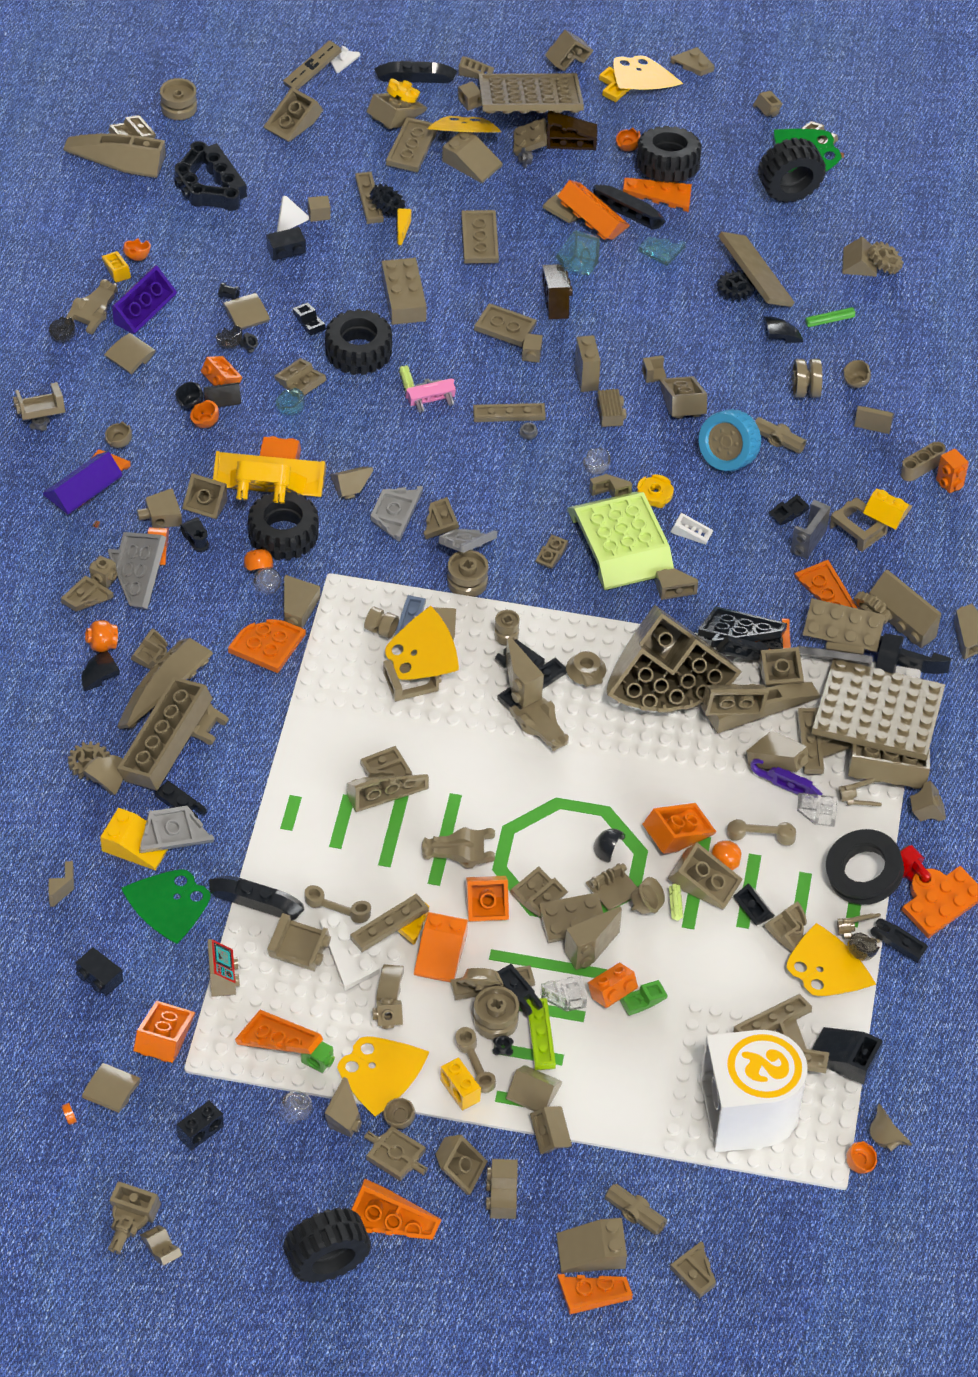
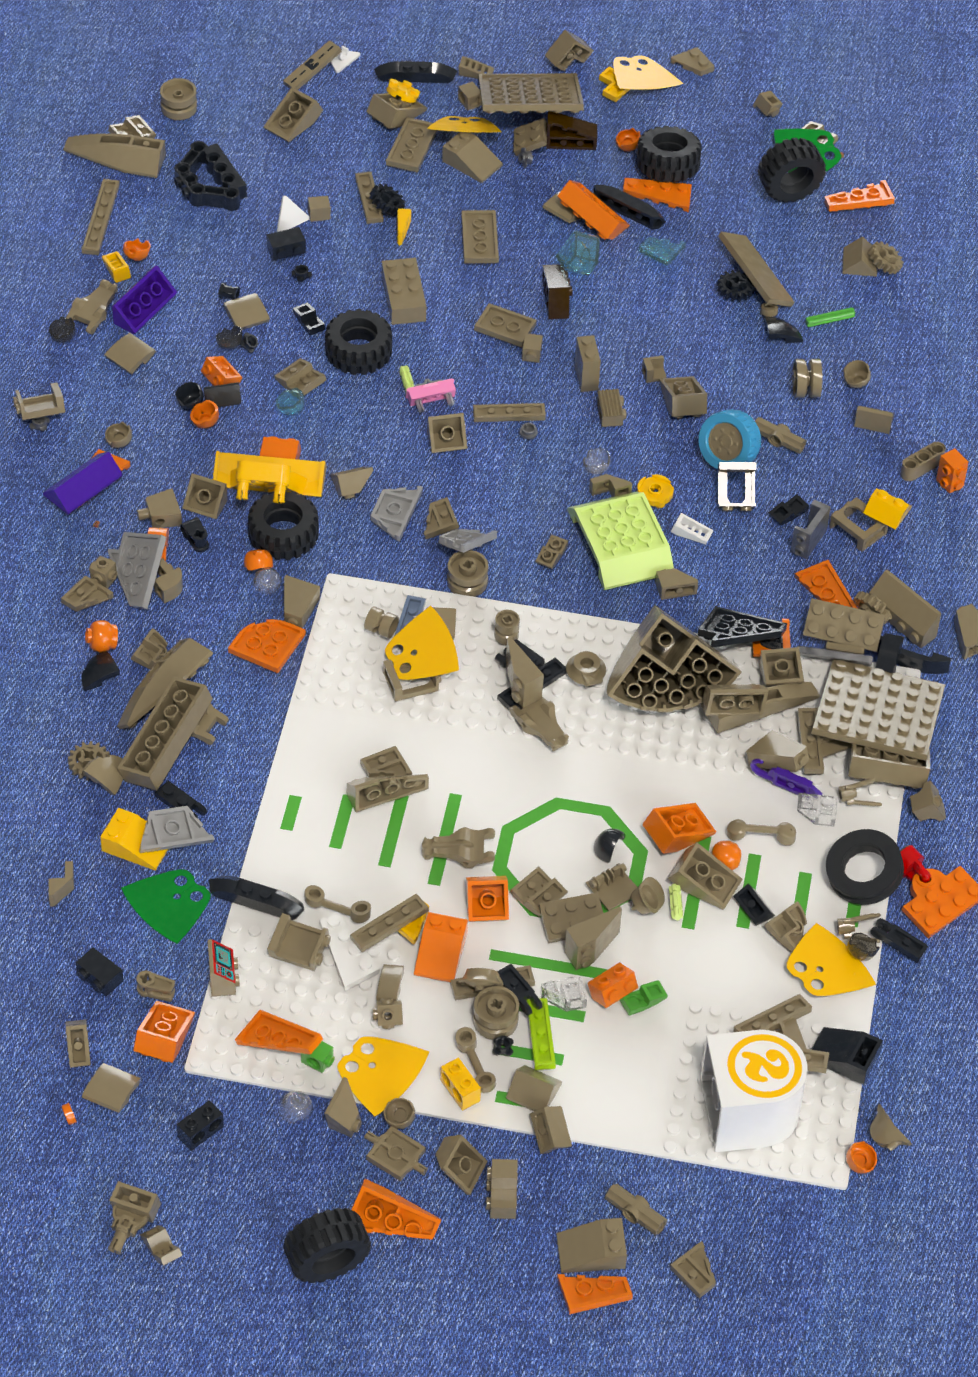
(78, 1043): none -> dark tan slope
(100, 217): none -> dark tan tile
(156, 987): none -> dark tan piece
(169, 583): none -> dark tan brick
(301, 273): none -> black plate
(446, 432): none -> dark tan slope
(741, 648): black hinge -> none
(749, 469): none -> panel
(769, 310): none -> dark tan tile
(859, 198): none -> orange wing

